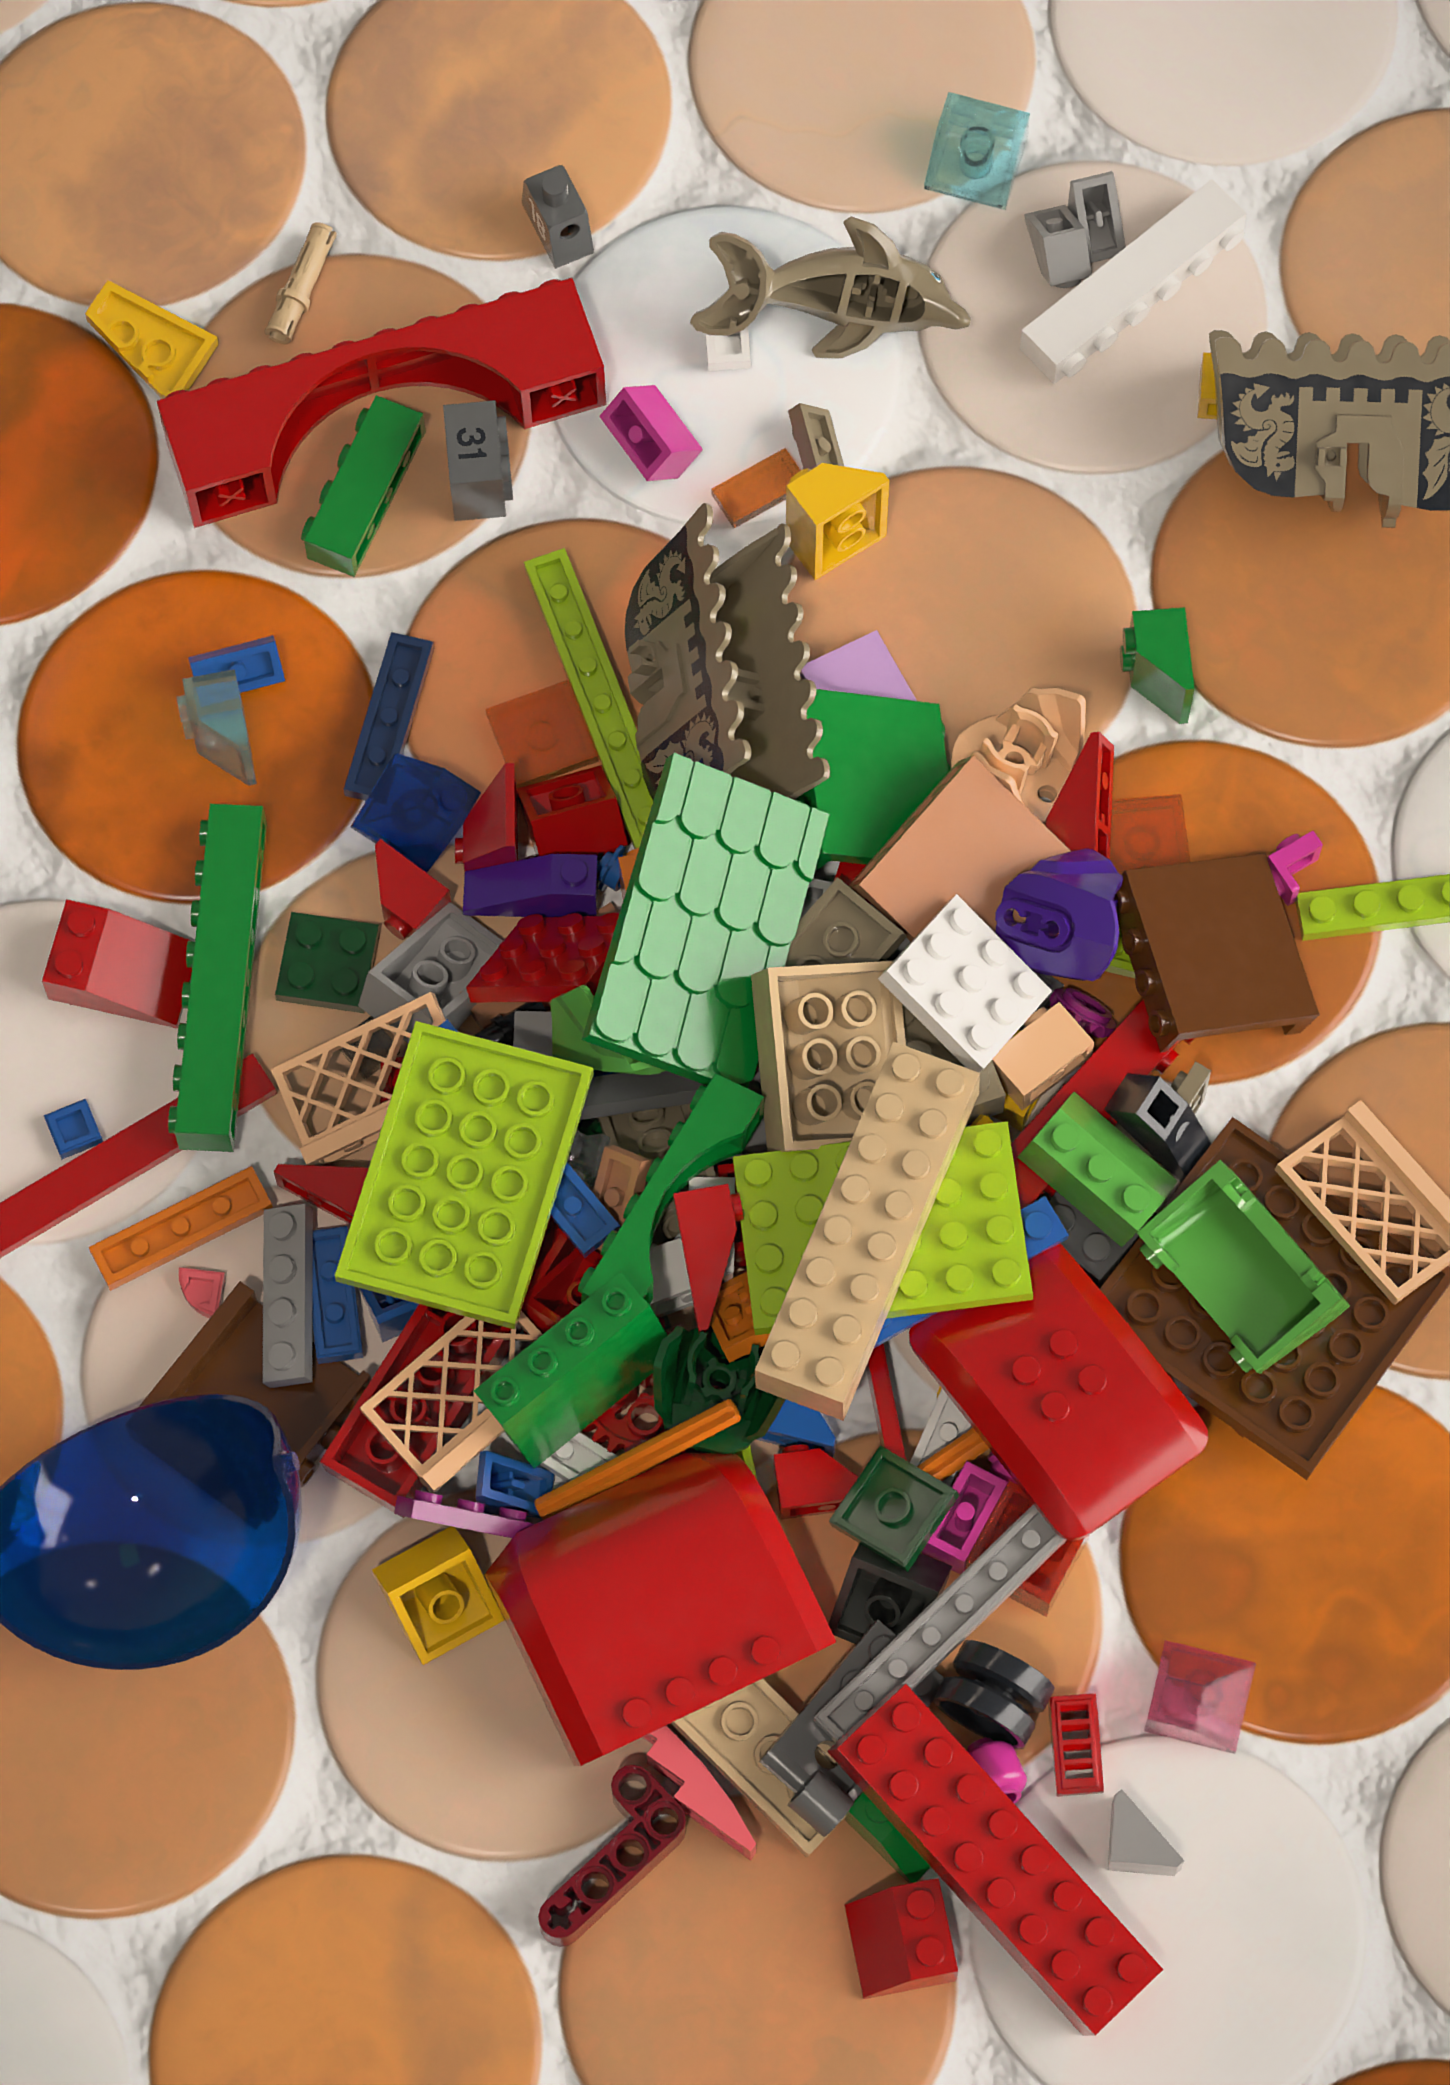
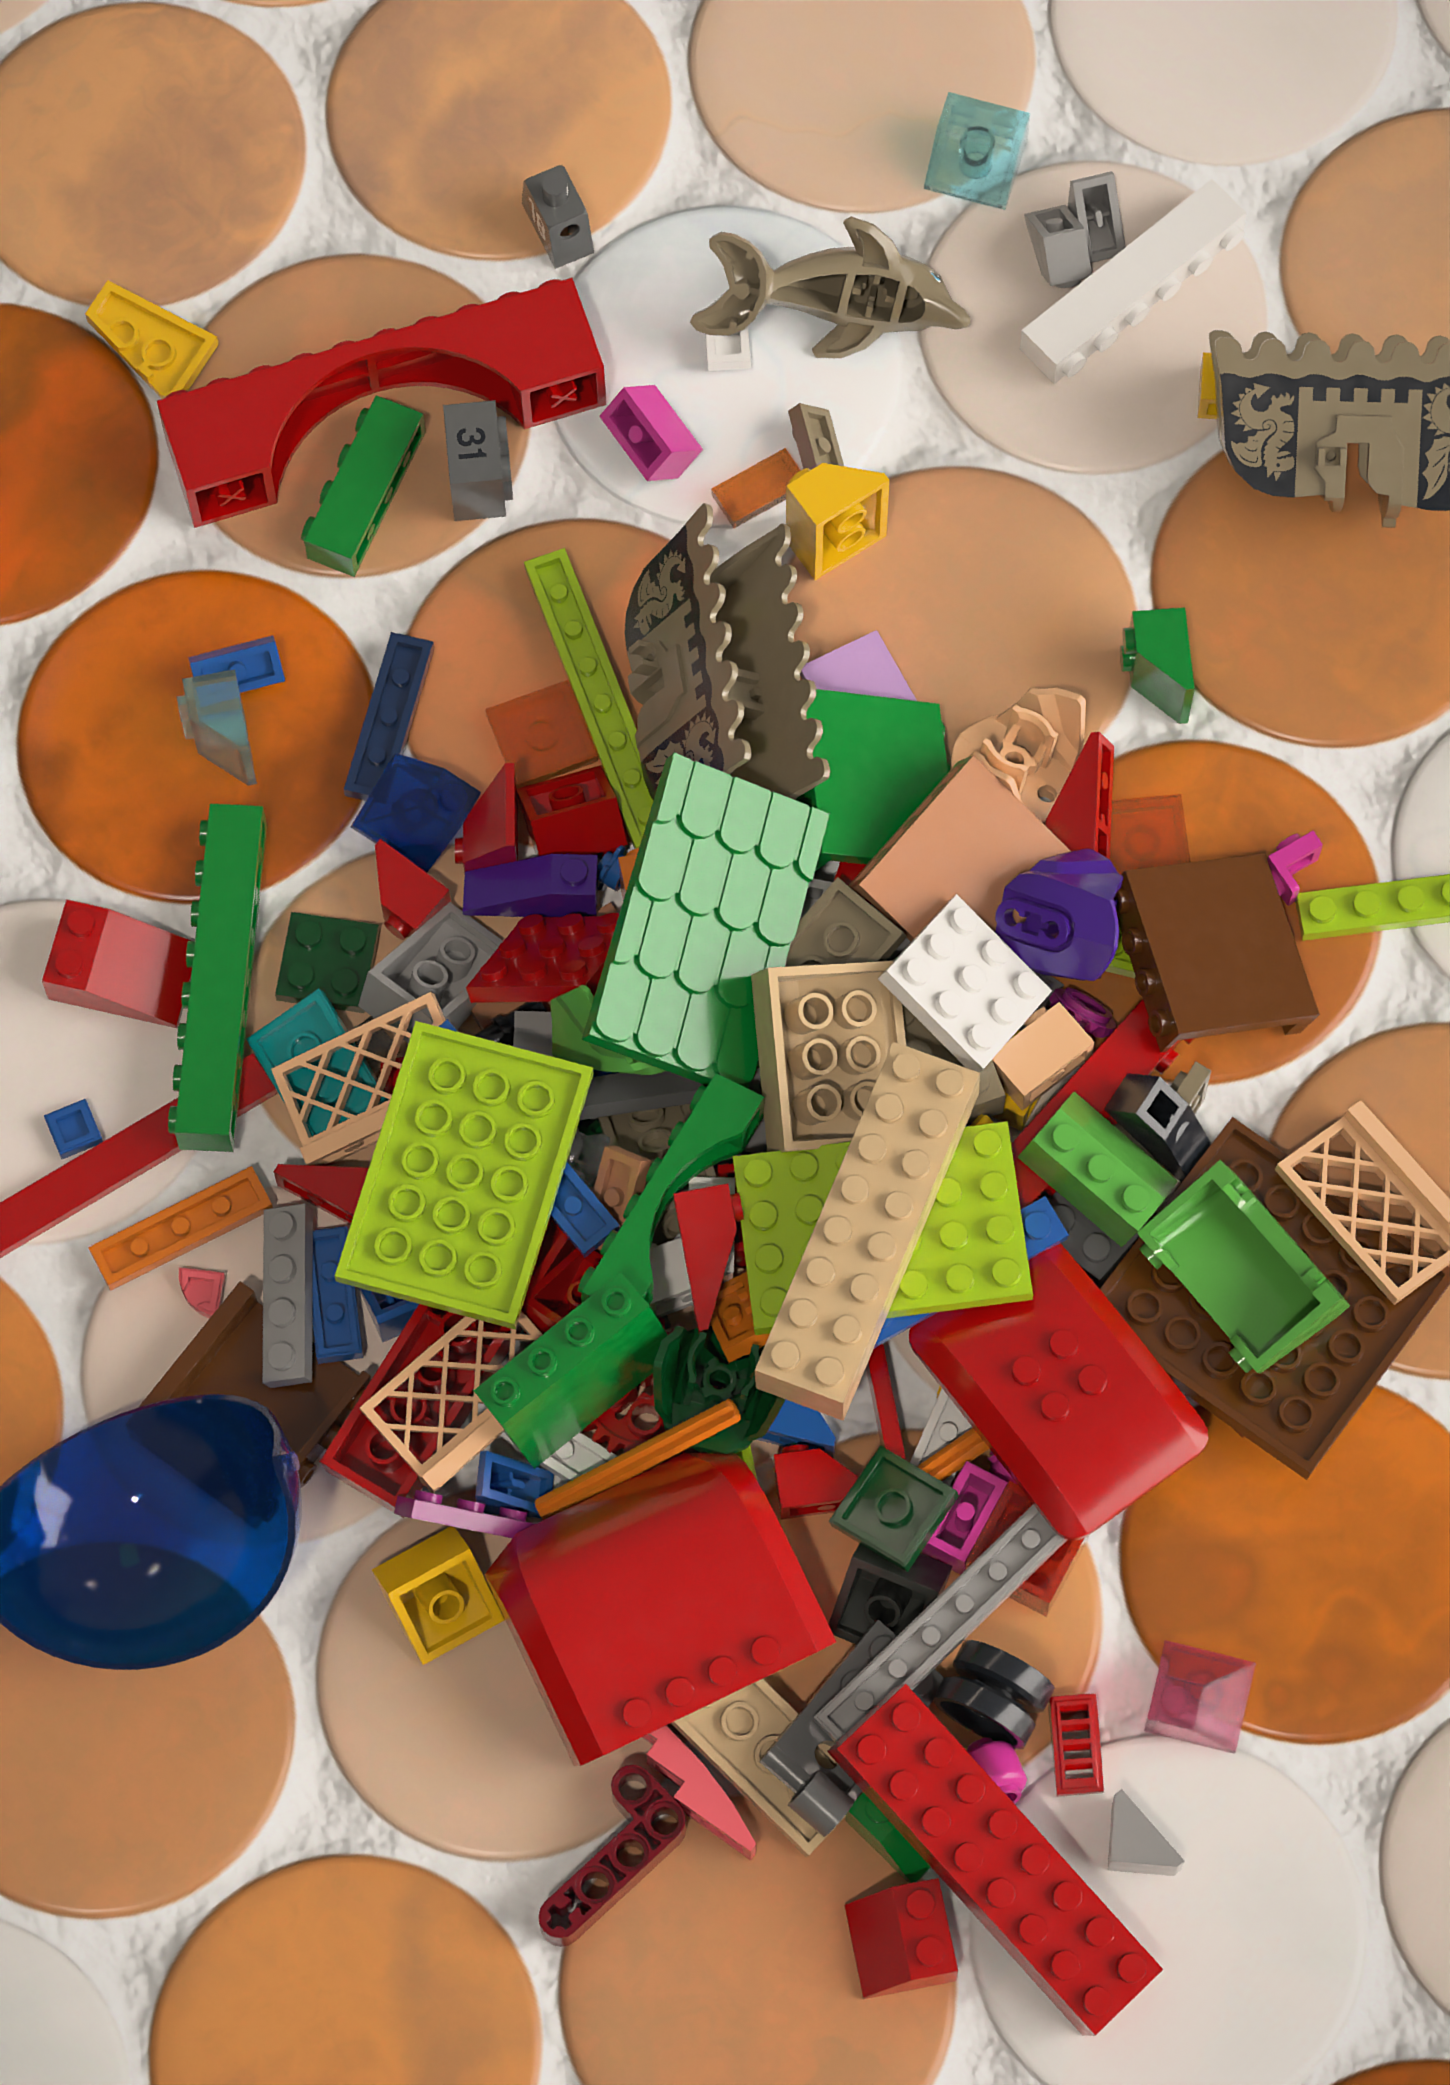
(294, 297): tan pin -> none
(300, 1030): none -> teal tile

